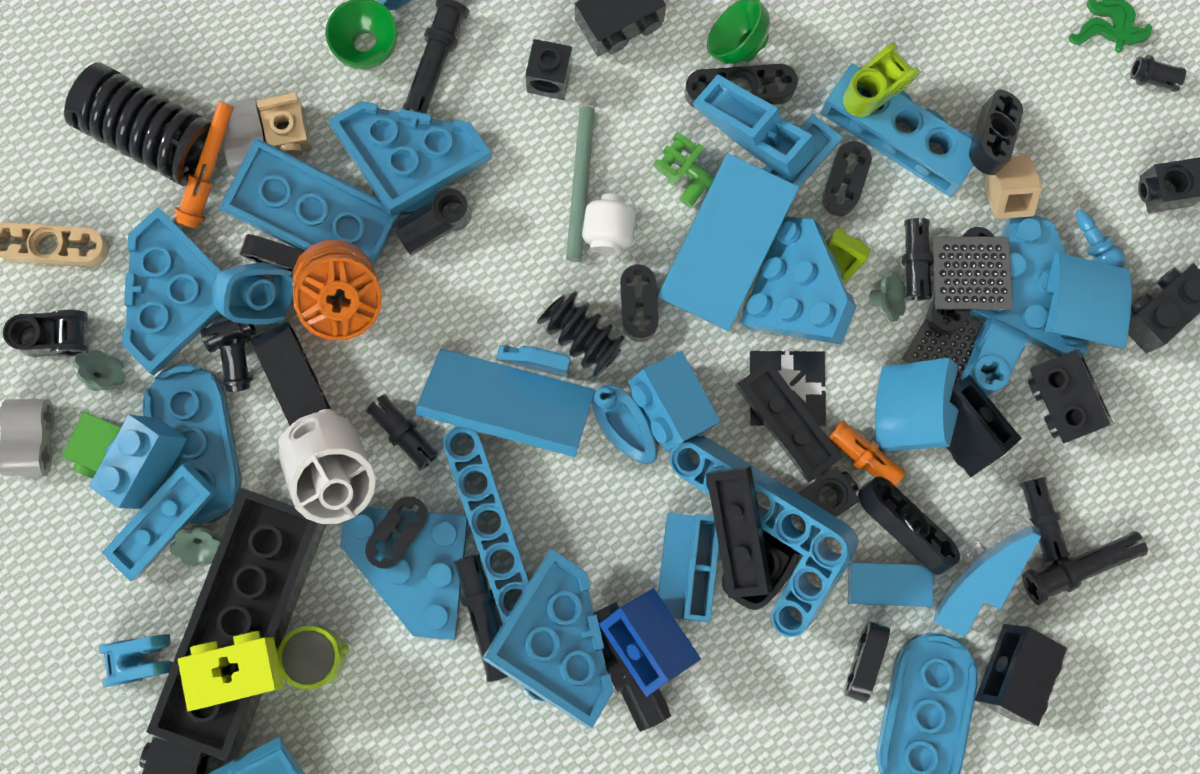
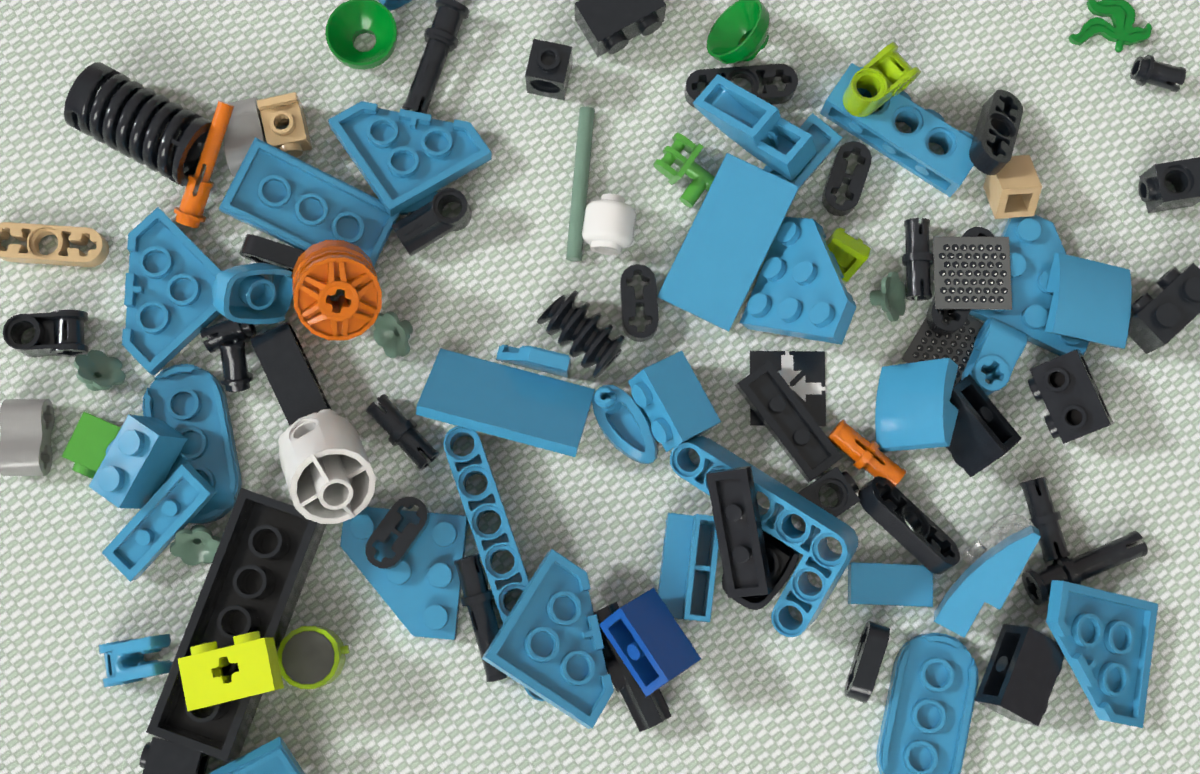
(392, 334): none -> sand green plant
(1100, 247): dark azure bar -> none
(1107, 647): none -> dark azure plate

